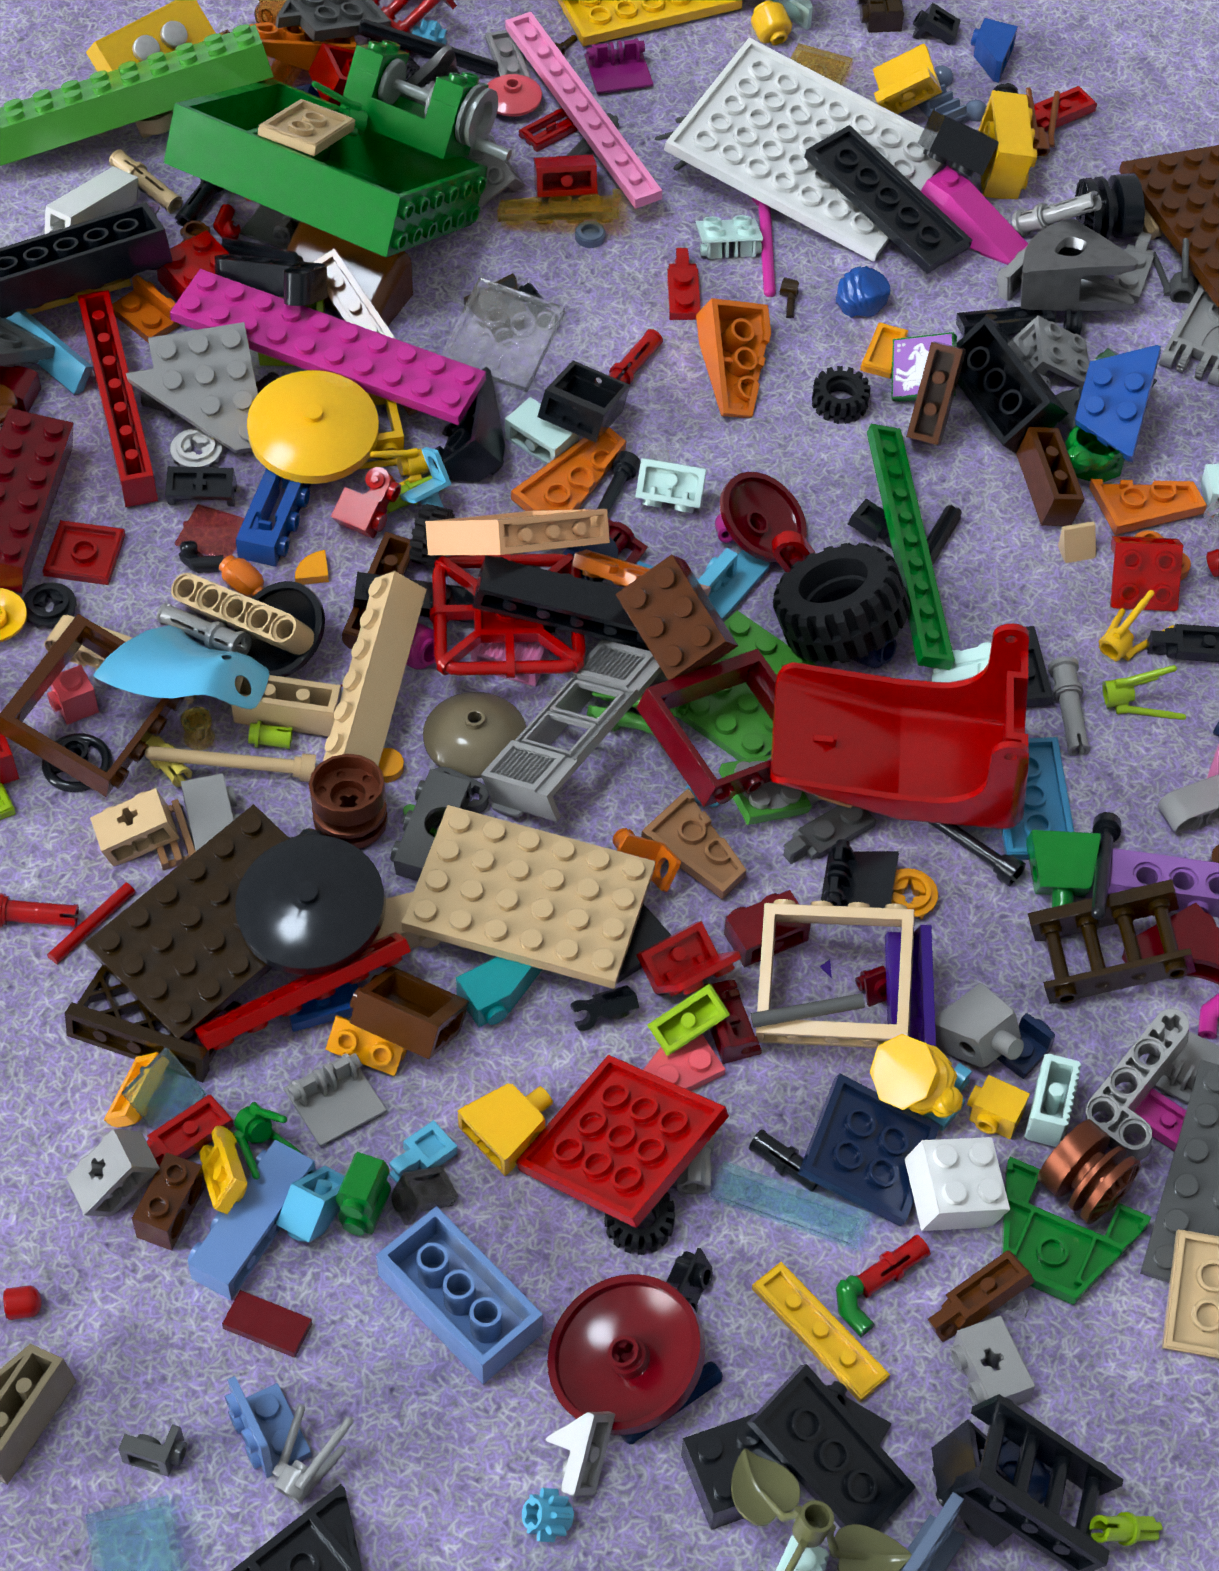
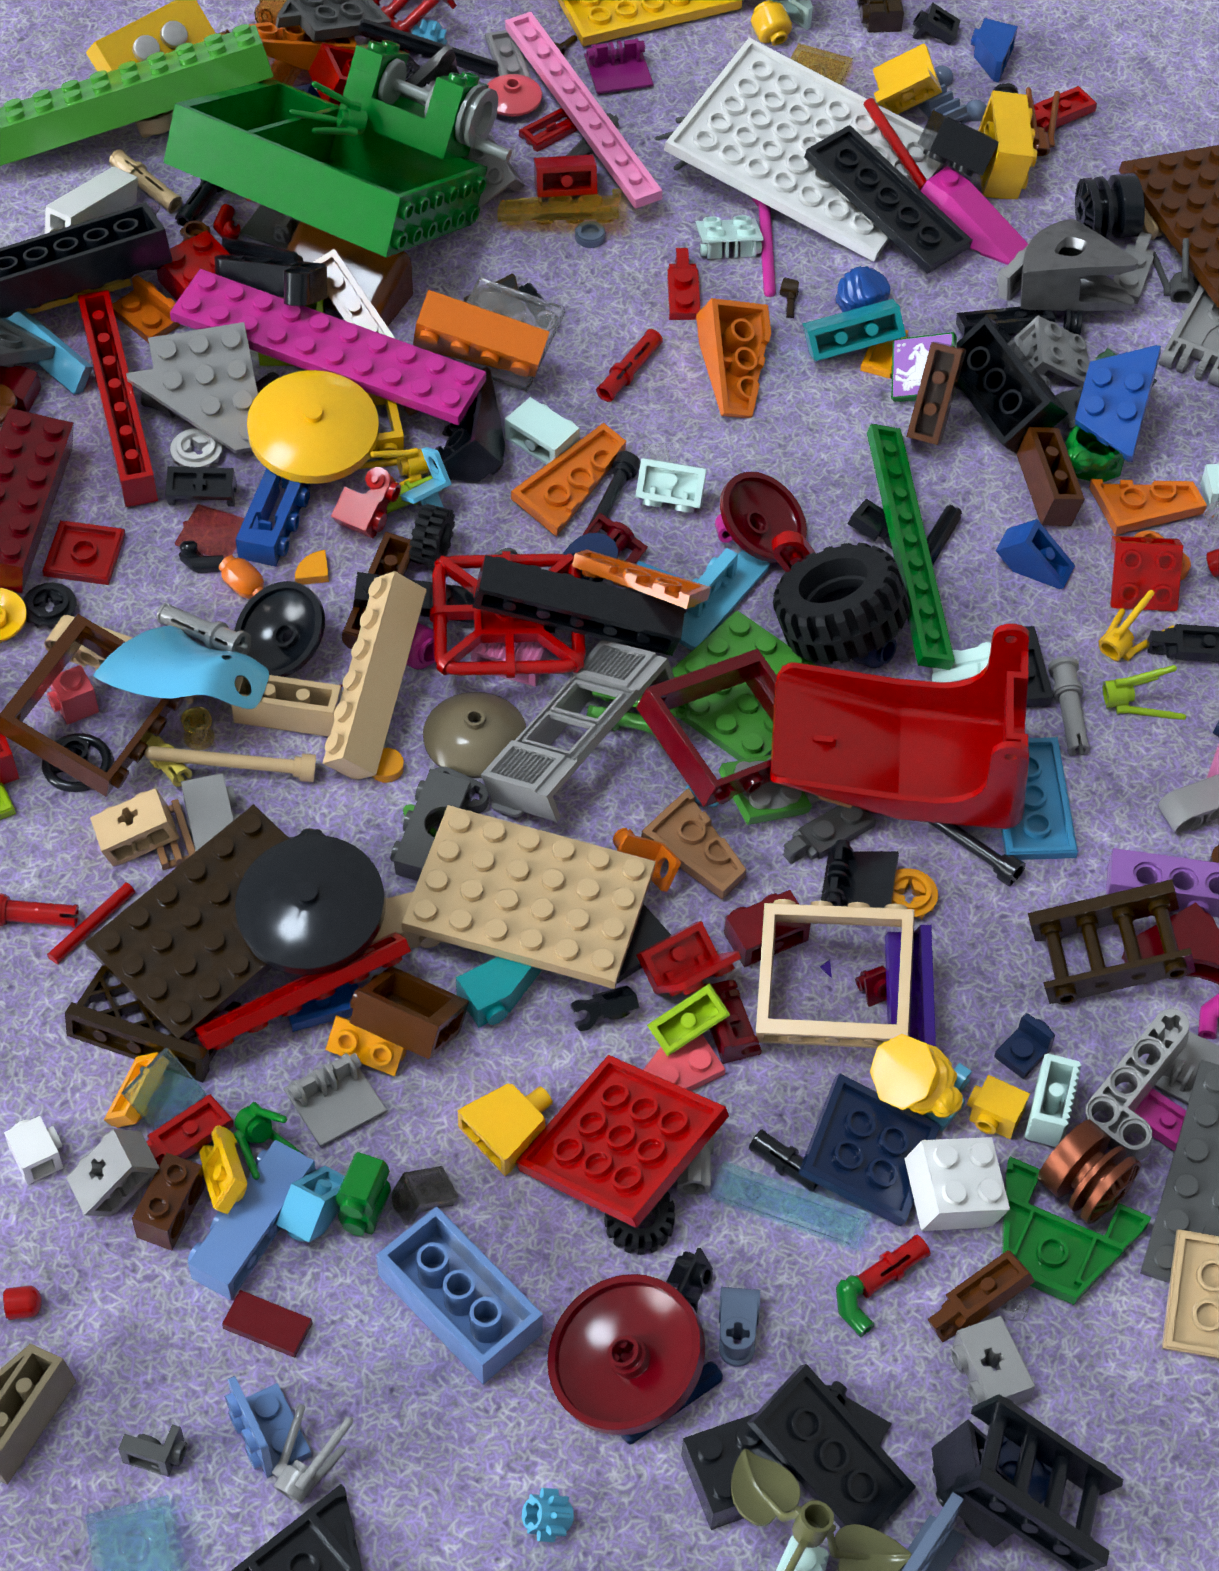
(34, 1148): none -> white brick
(243, 613): tan beam -> none
(270, 735): lime pin -> none
(306, 127): tan tile -> none
(349, 799): copper wheel -> none
(423, 1149): medium azure plate -> none
(478, 335): none -> orange wedge
(517, 532): light nougat window -> none
(581, 403): black window -> none
(588, 1443): light grey slope -> none
(676, 618): reddish brown brick -> none
(738, 1320): none -> sand blue piece
(807, 1010): dark grey bar -> none
(820, 1332): yellow tile -> none
(841, 381): black tyre -> none
(854, 329): none -> teal brick
(895, 143): none -> red bar
(979, 1028): light grey torso -> none
(1035, 554): none -> blue slope
(1046, 215): light grey pin -> none
(1062, 863): green torso -> none
(1078, 542): tan slope -> none
(1110, 828): black piece -> none
(1125, 1528): lime axle -> none

